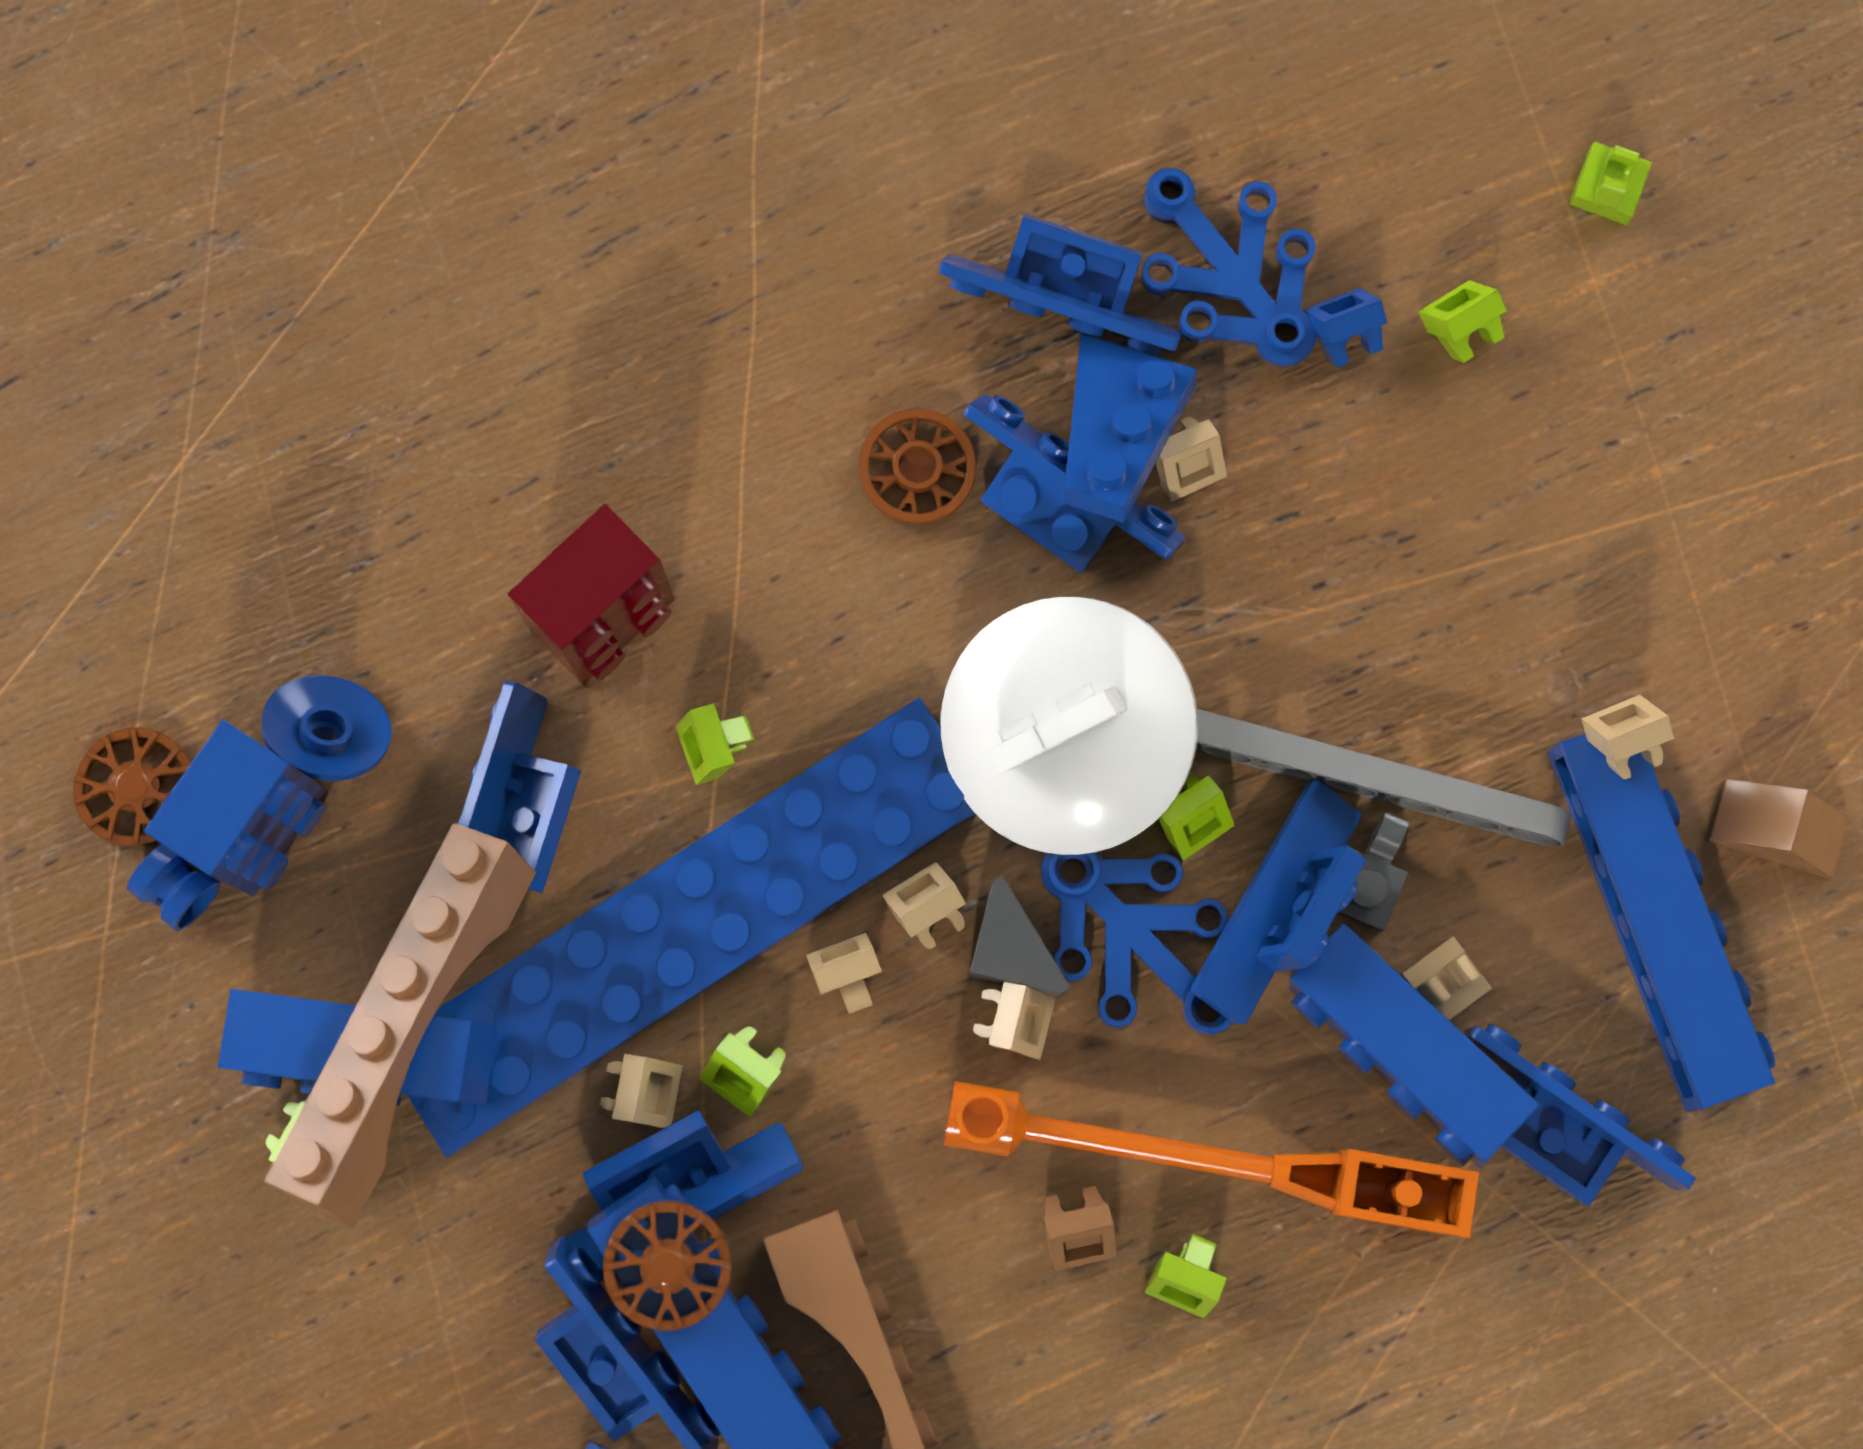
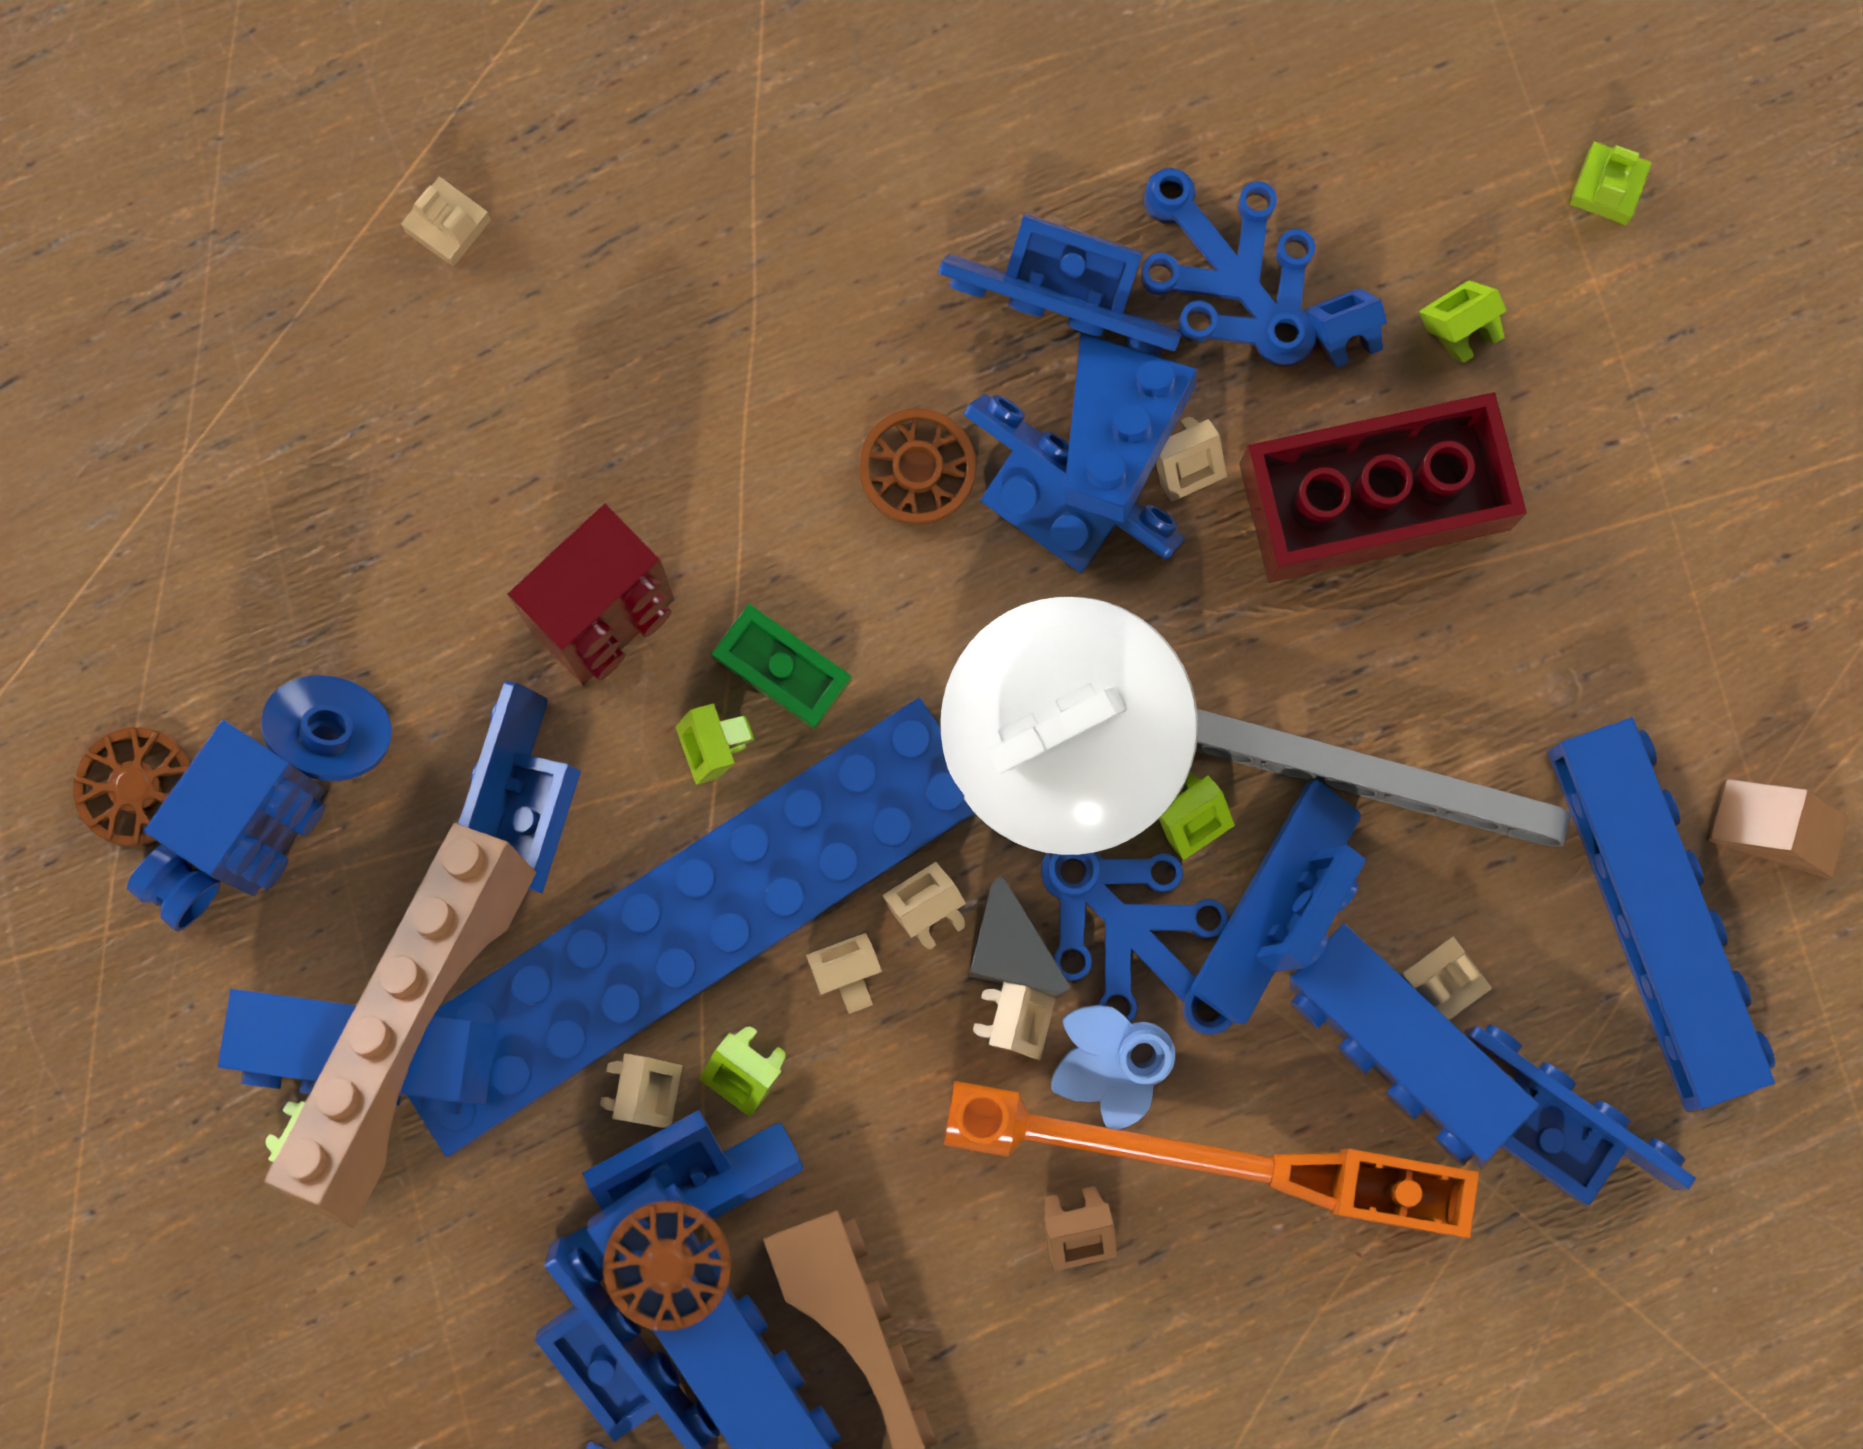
(445, 221): none -> tan tile
(781, 667): none -> green plate
(1103, 1067): none -> light blue plate
(1187, 1278): lime tile -> none
(1379, 880): dark grey plate -> none
(1382, 487): none -> dark red brick
(1628, 730): tan tile -> none

